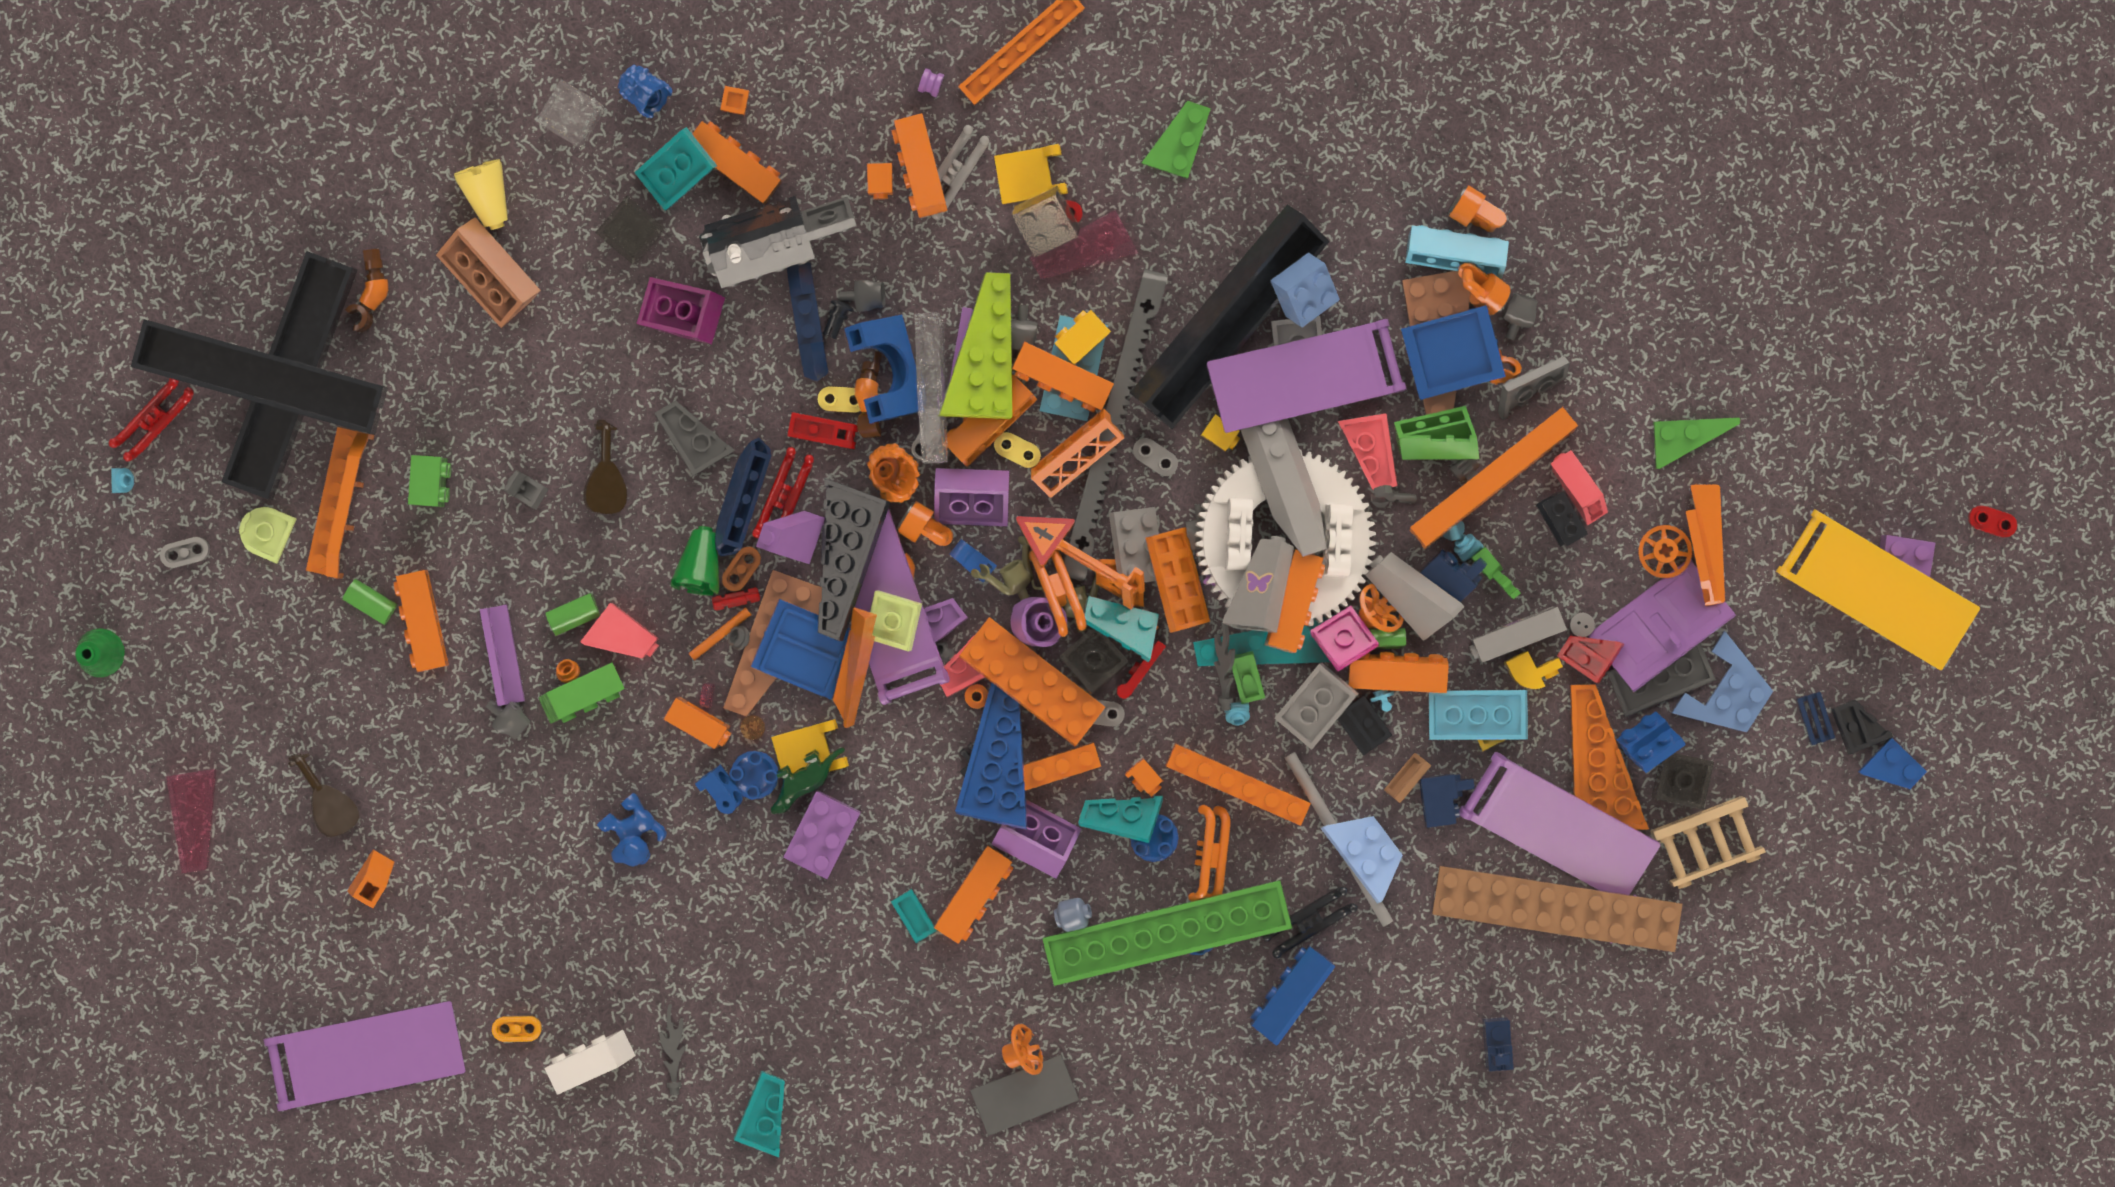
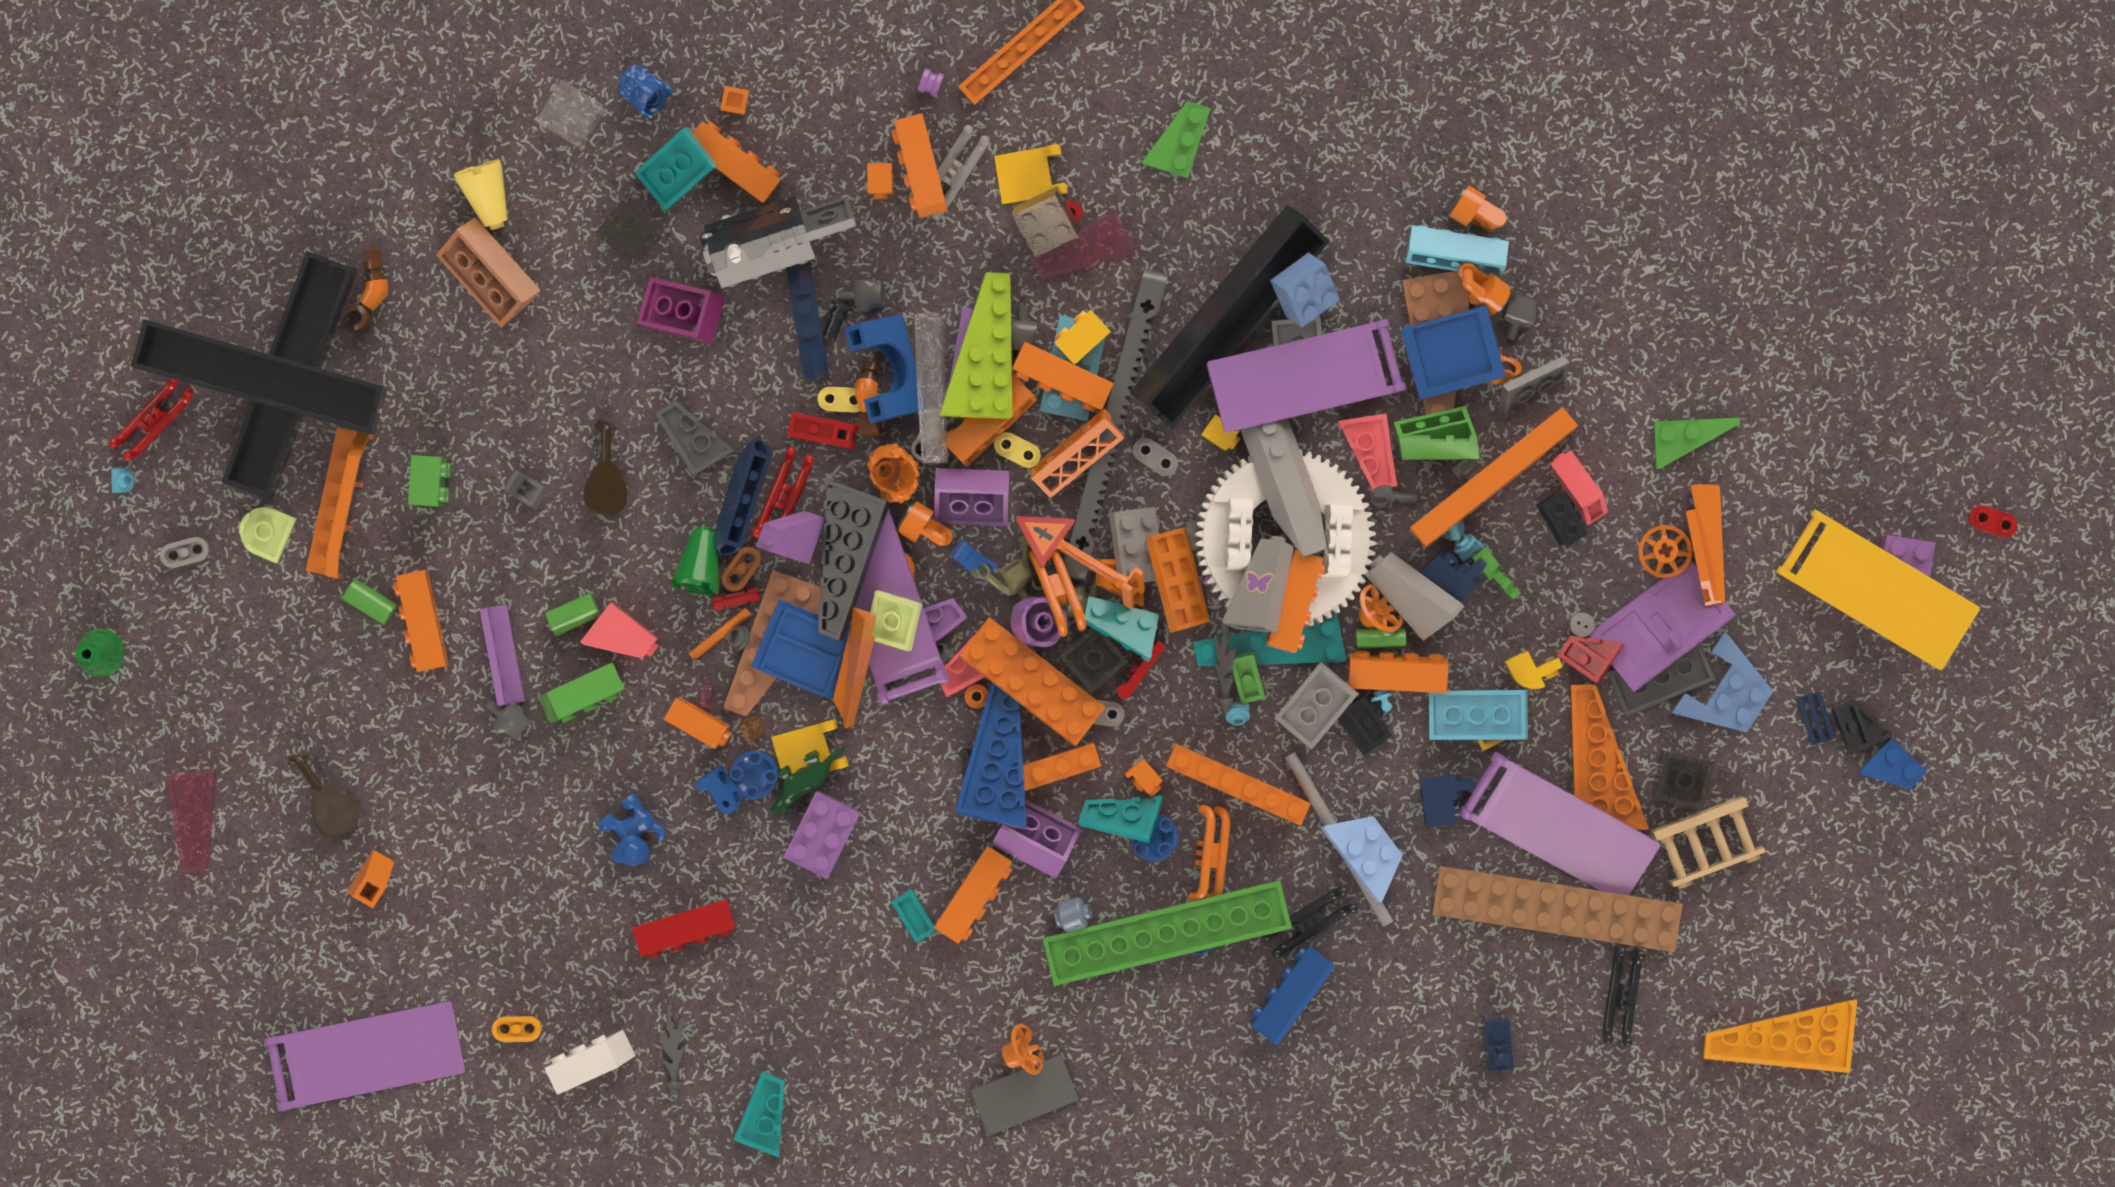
(565, 666): orange plate -> none
(683, 928): none -> red brick
(1344, 638): dark pink tile -> none
(1407, 777): medium nougat tile -> none
(1517, 634): light grey slope -> none
(1622, 996): none -> black piece
(1650, 742): blue plate -> none
(1804, 1039): none -> light orange wing

